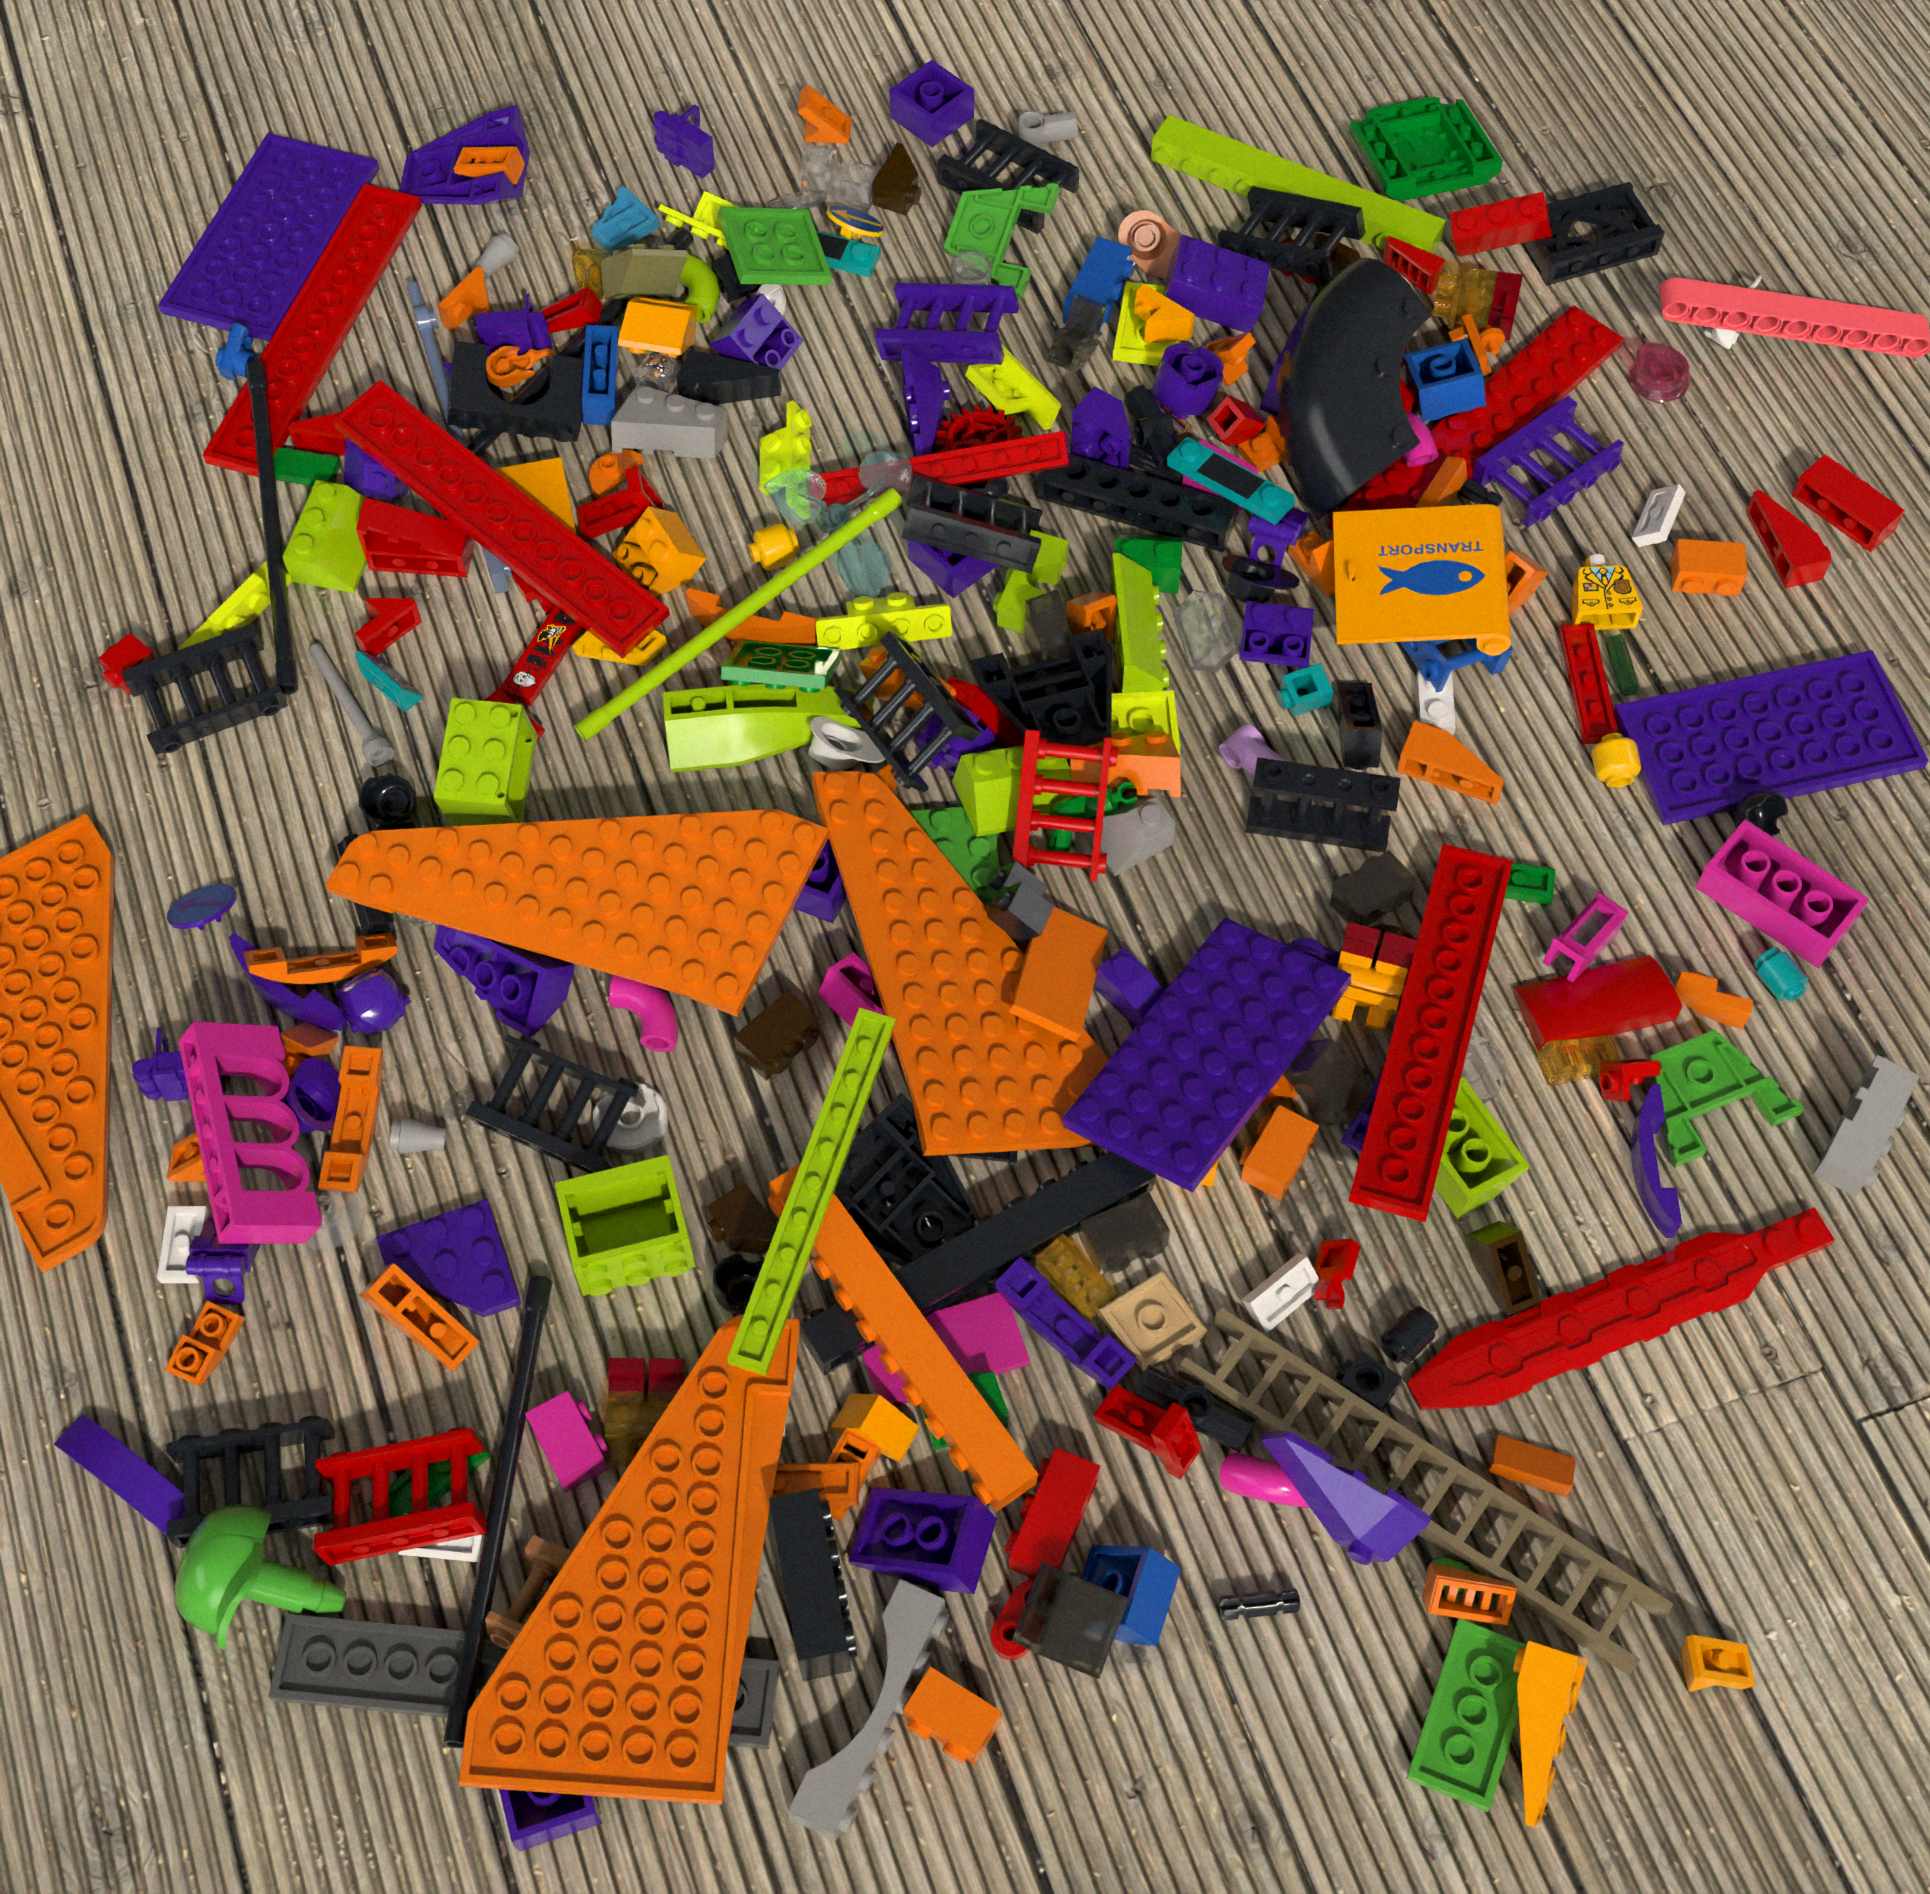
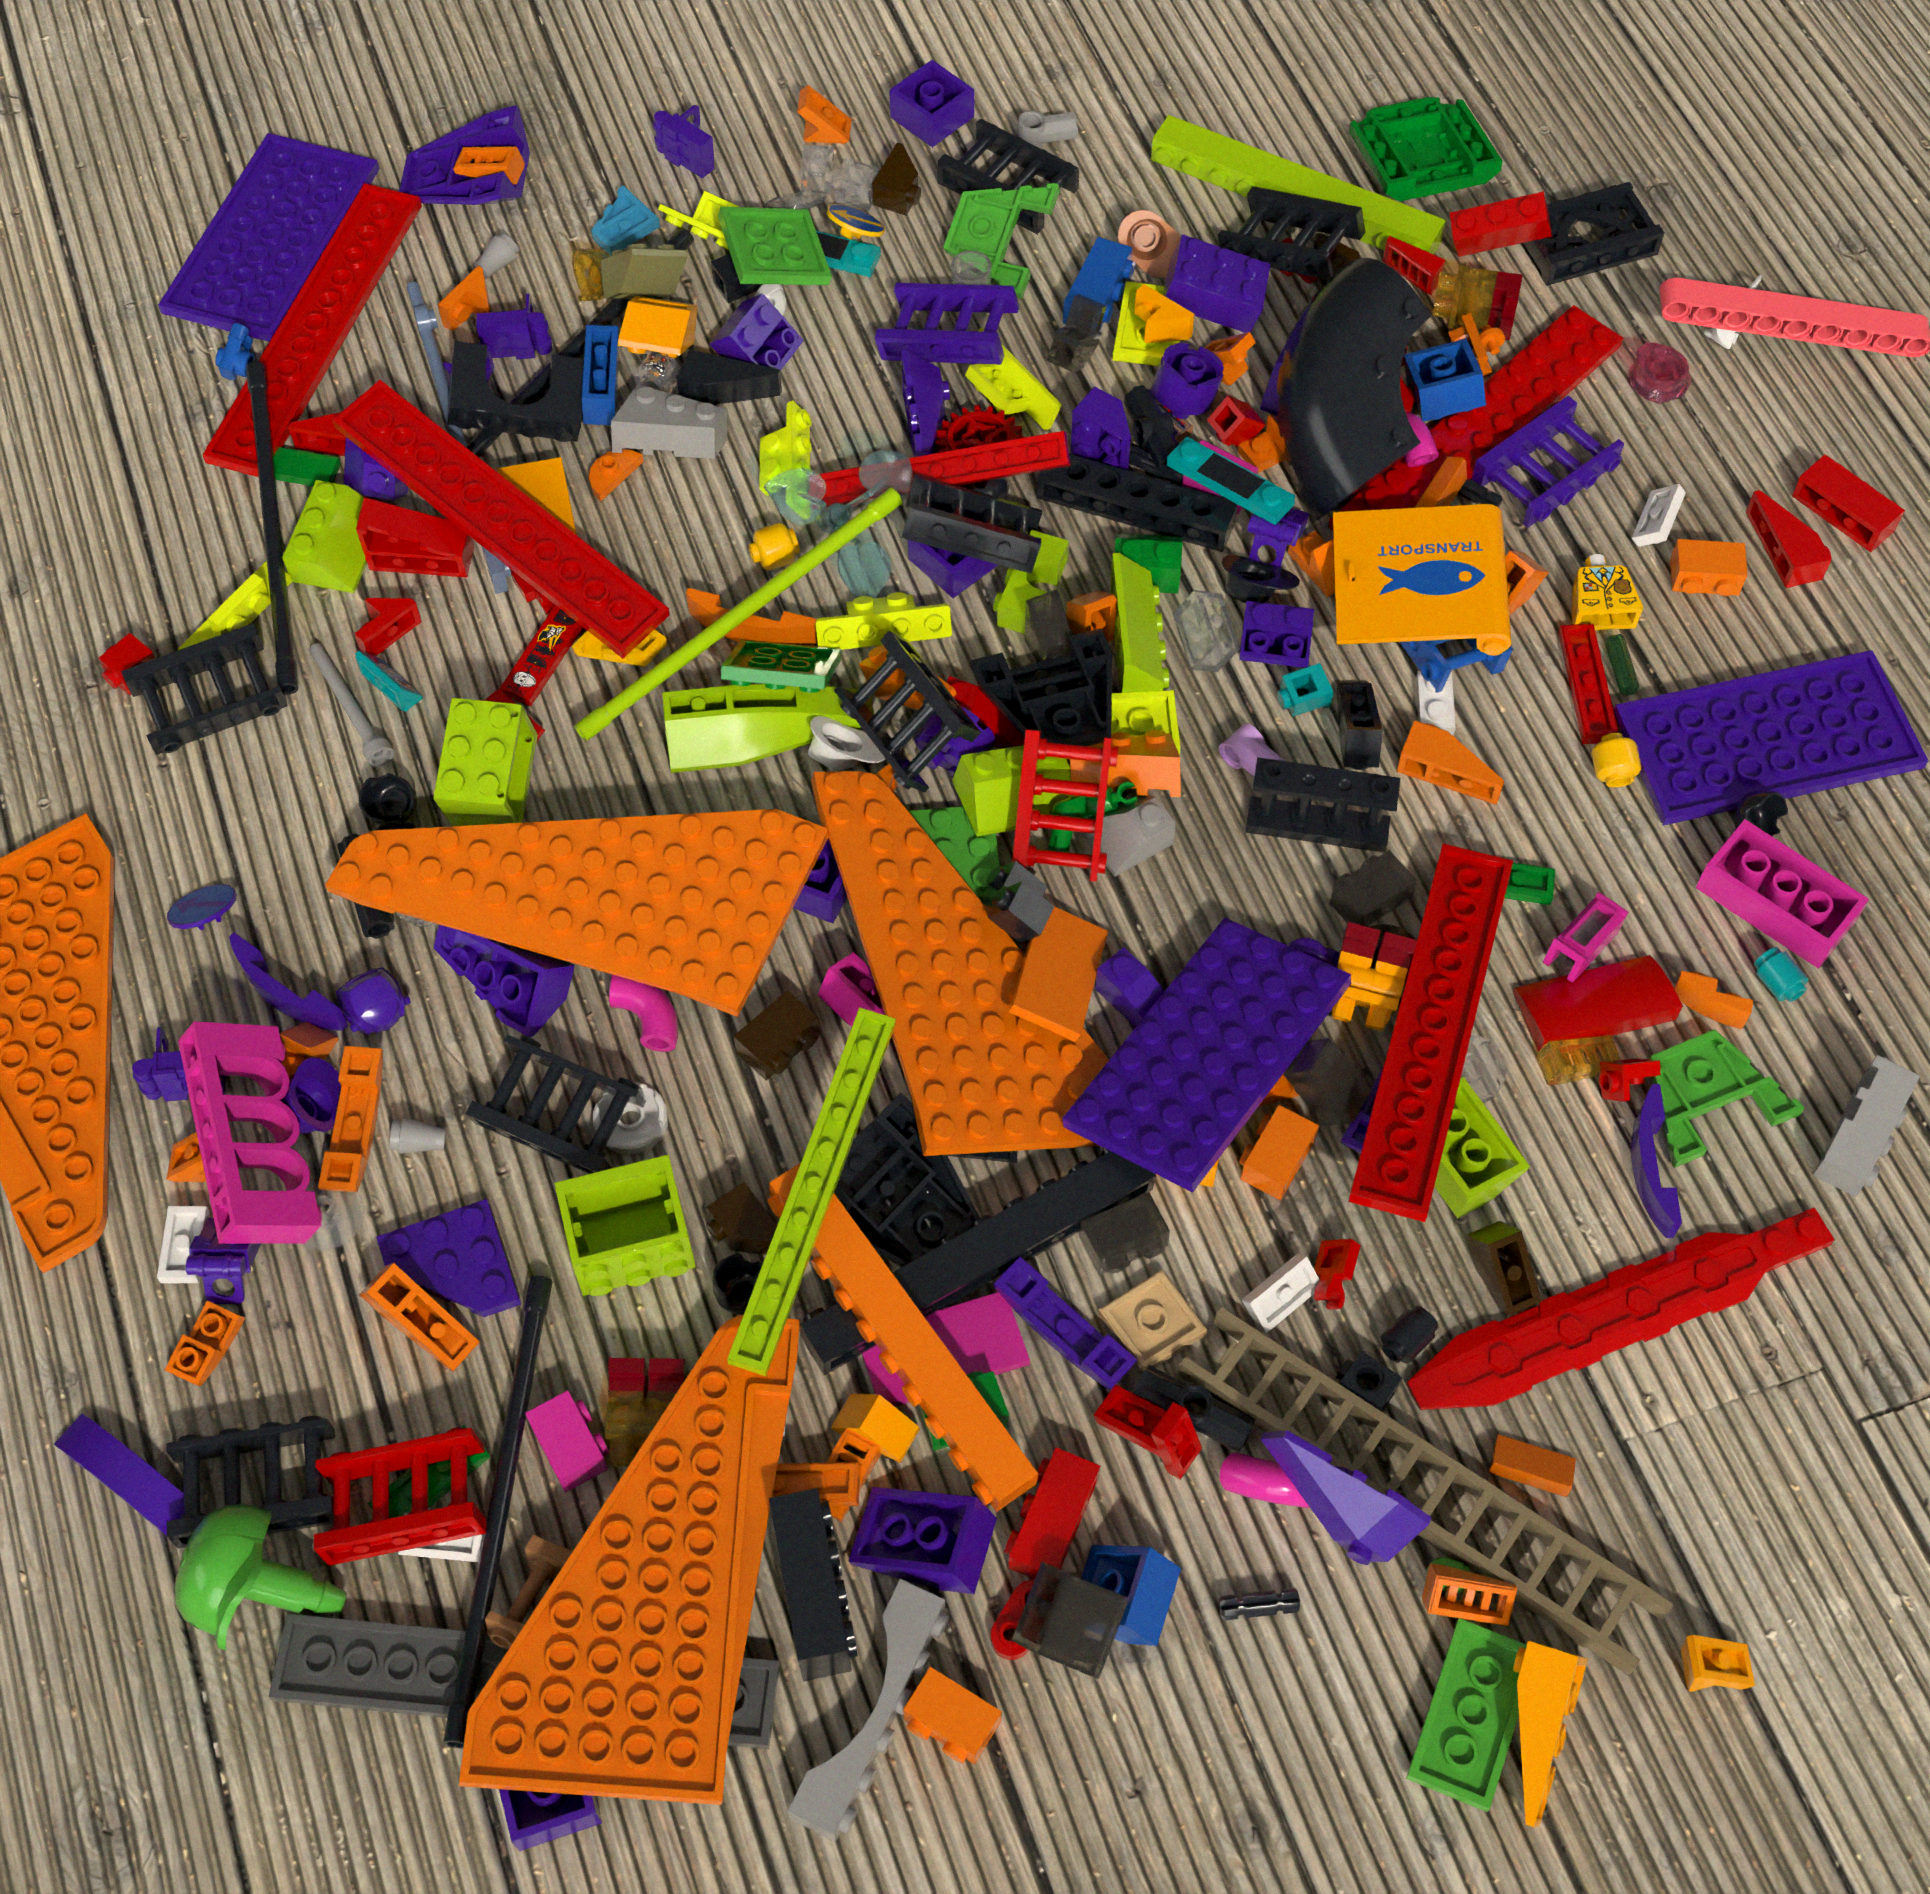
(369, 953): orange slope -> none
(507, 368): orange piece -> none
(573, 311): red slope -> none
(620, 507): red bracket -> none
(659, 552): light orange slope -> none
(702, 287): lime cylinder -> none
(1075, 1257): clear yellow slope -> none

